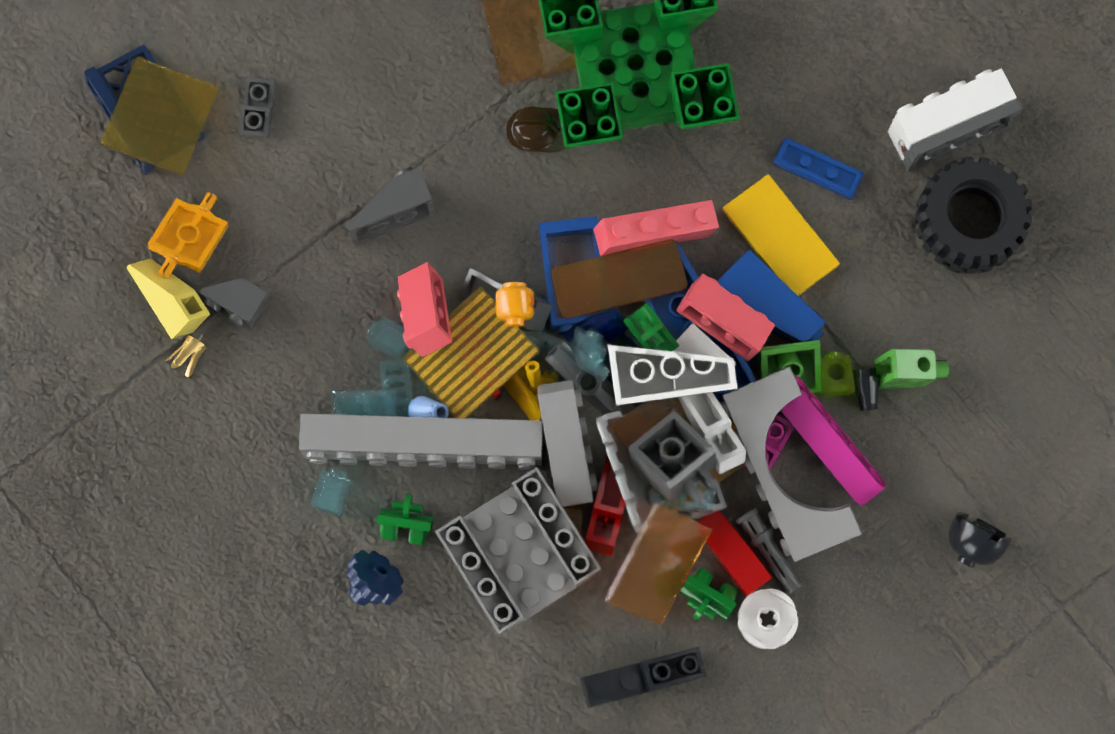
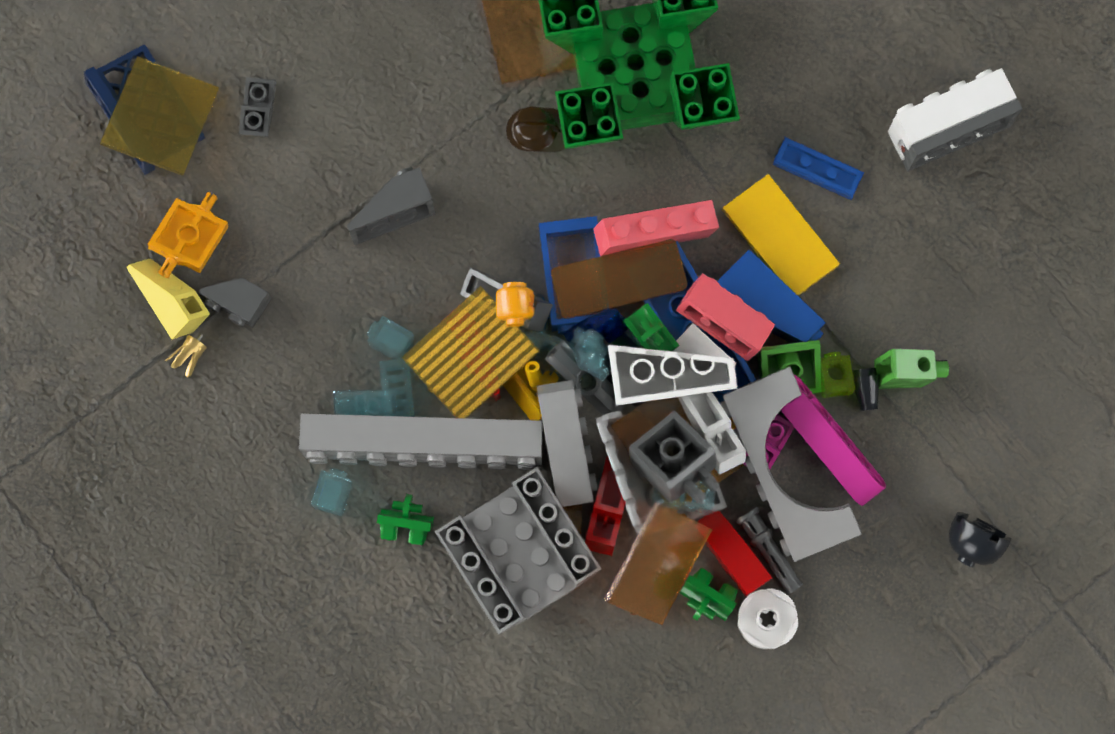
(373, 579): dark blue plant -> none
(424, 310): coral brick -> none
(426, 407): light blue cone -> none
(643, 677): black slope -> none
(993, 185): black tyre -> none

